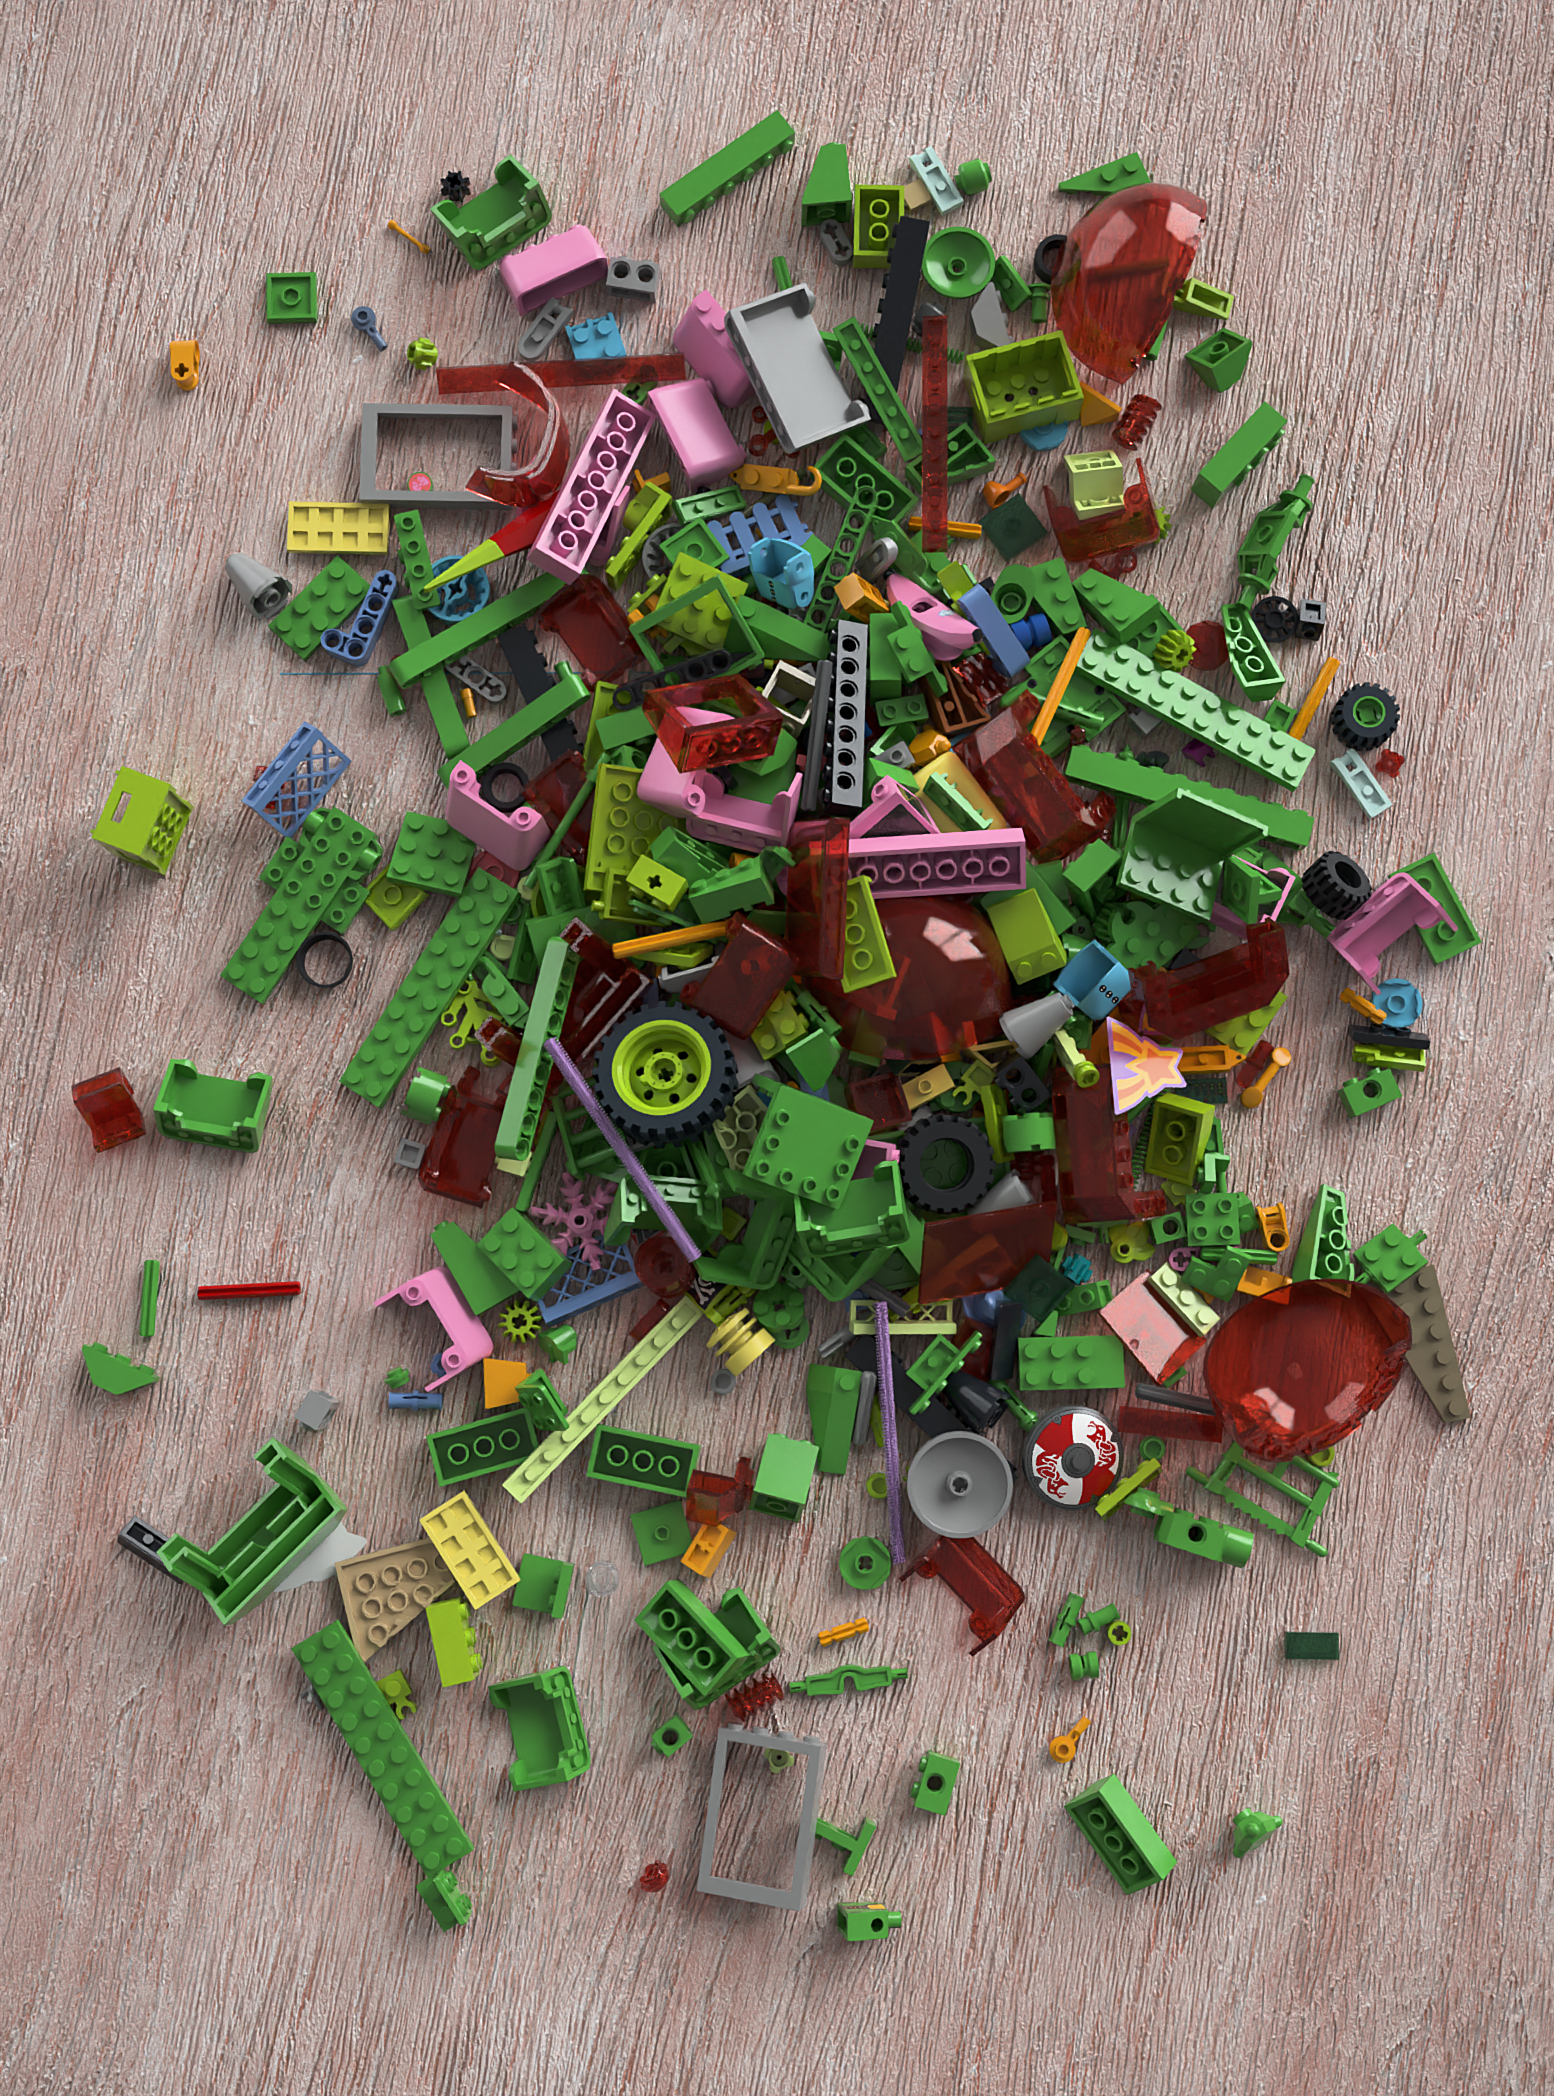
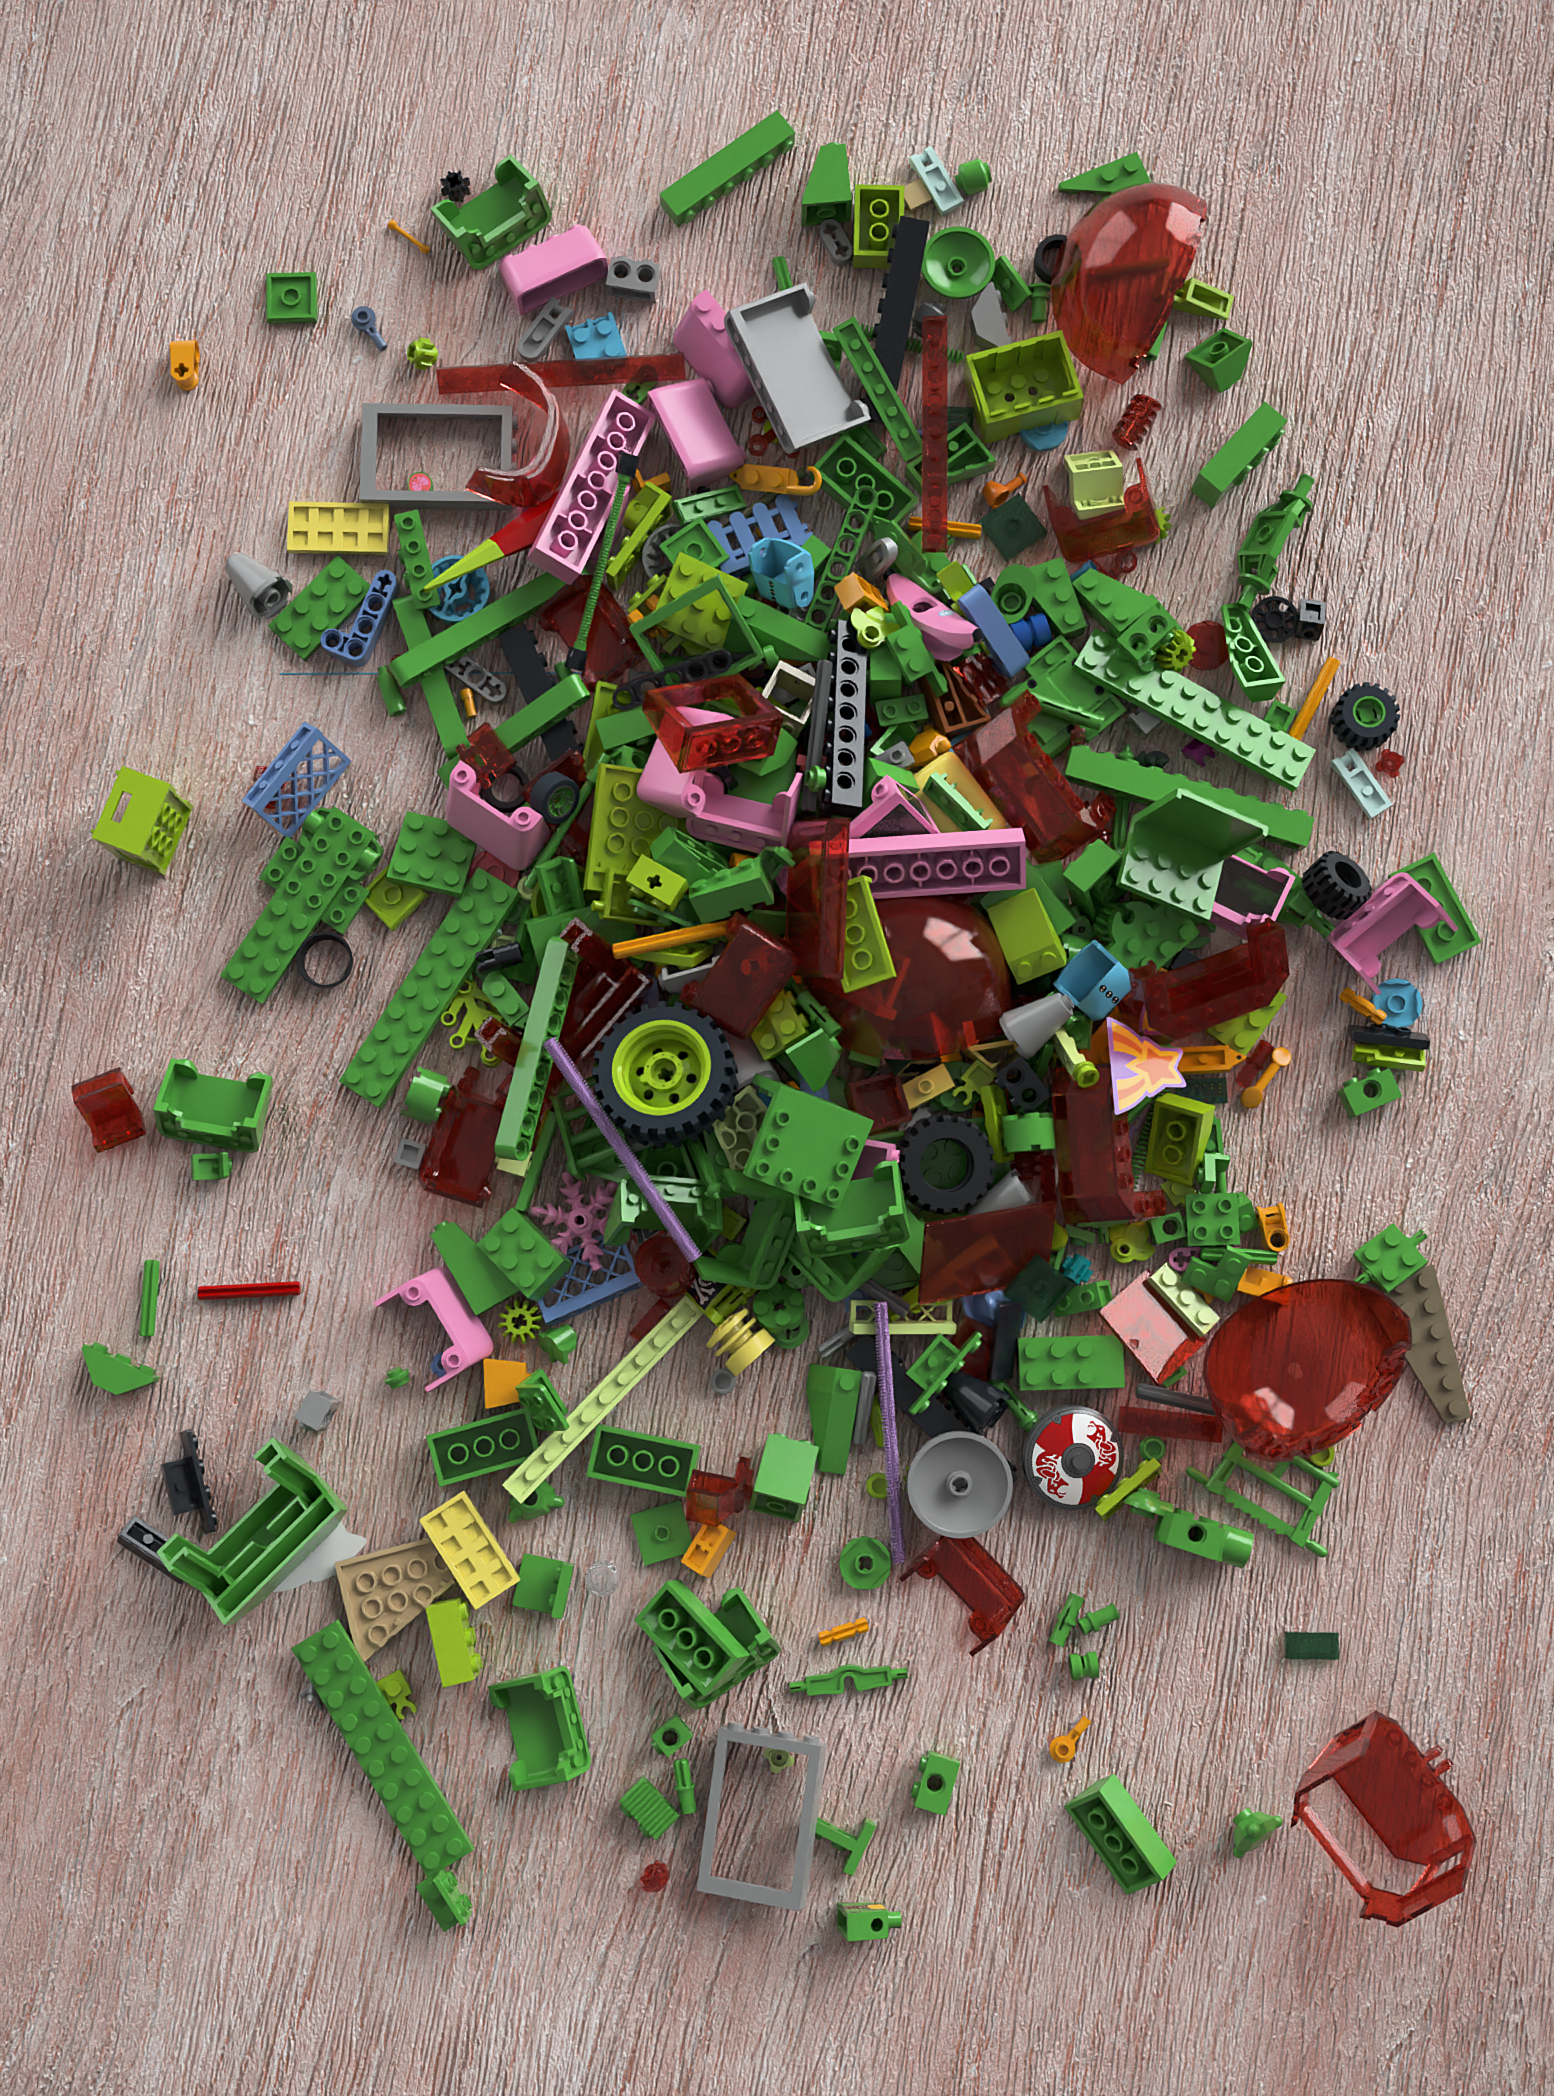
(186, 1484): none -> black bracket
(210, 1166): none -> bright green bracket
(415, 1400): medium blue pin -> none
(491, 750): none -> clear red plate
(499, 958): none -> black hinge
(536, 1504): none -> bright green rock
(555, 797): none -> black wheel
(626, 468): none -> bright green hose
(648, 1808): none -> bright green brick
(684, 1786): none -> bright green axle
(755, 1696): clear red piece -> none
(771, 657): none -> bright green tile
(815, 779): none -> bright green plate
(872, 625): none -> lime plate
(1048, 1326): bright green slope -> none
(1060, 684): light orange axle -> none
(1085, 567): none -> dark azure piece
(1097, 408): light orange slope -> none
(1112, 1637): lime bush -> none
(1141, 632): none -> bright green brick
(1246, 890): bright green bracket -> none
(1324, 1242): bright green wedge -> none
(1402, 1804): none -> clear red windscreen

